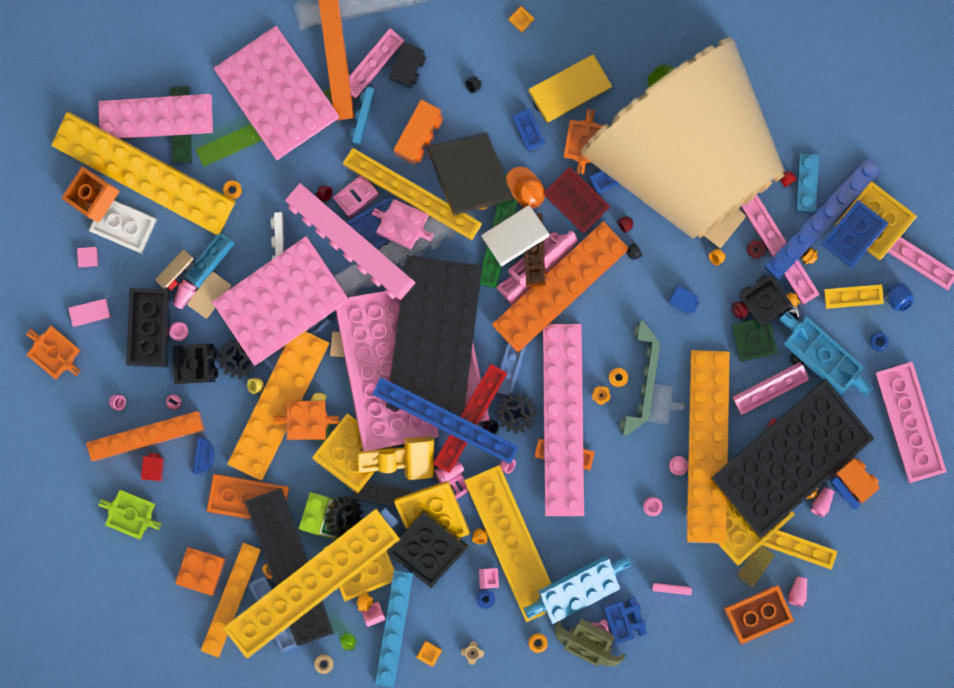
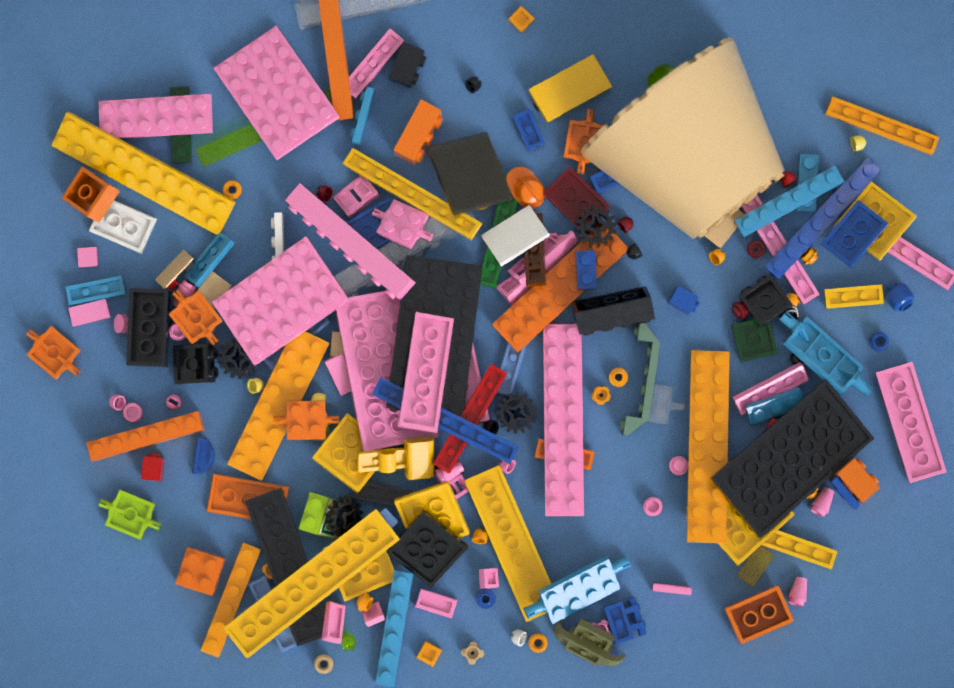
(95, 290): none -> dark azure plate
(121, 323): none -> bright pink tile
(132, 412): none -> bright pink tile
(195, 317): none -> orange plate
(333, 622): none -> bright pink tile
(338, 371): none -> bright pink tile
(426, 372): none -> bright pink plate
(436, 603): none -> bright pink tile
(519, 637): none -> white hinge
(586, 270): none -> blue plate
(605, 225): none -> black gear
(613, 310): none -> black brick
(772, 406): none -> dark azure plate
(789, 201): none -> dark azure plate
(857, 143): none -> light yellow hinge
(882, 125): none -> light orange tile

